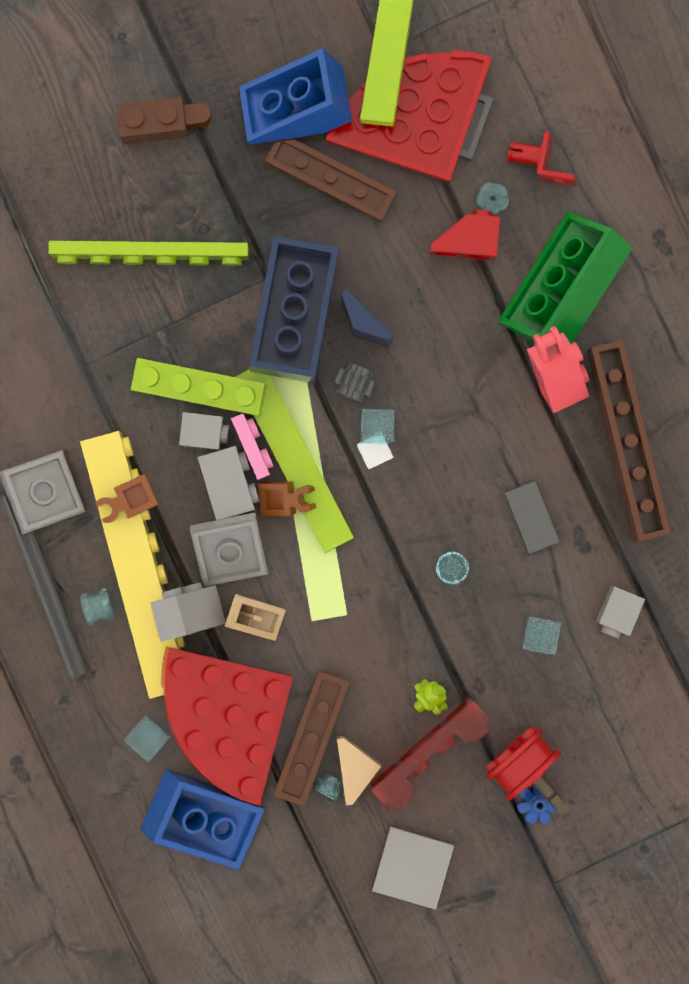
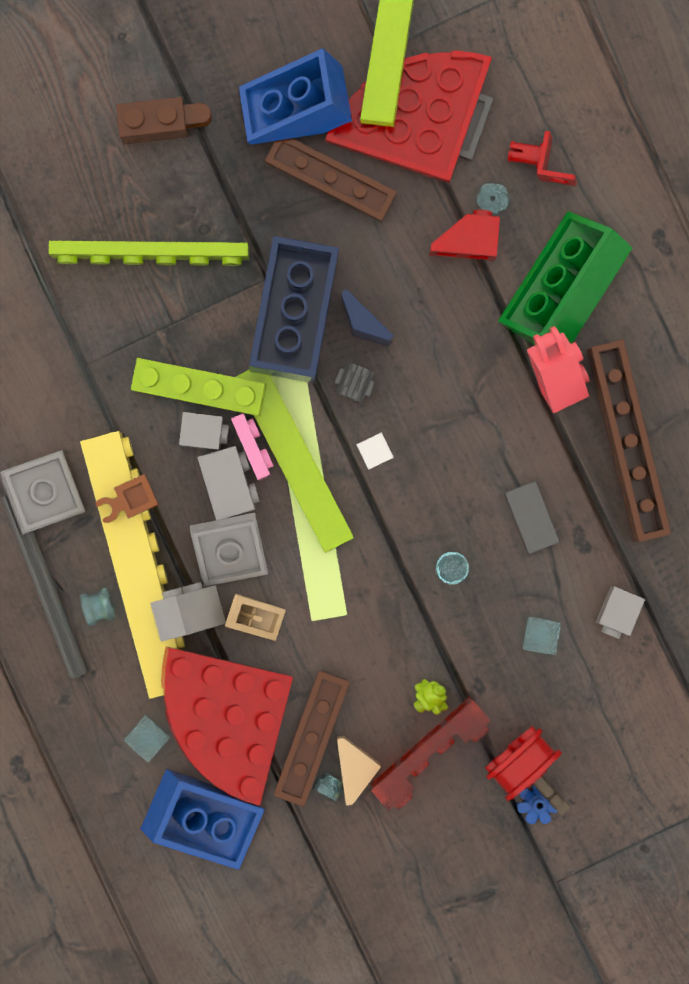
(280, 499): dark orange plate -> none
(377, 426): clear light blue plate -> none
(413, 867): light grey tile -> none

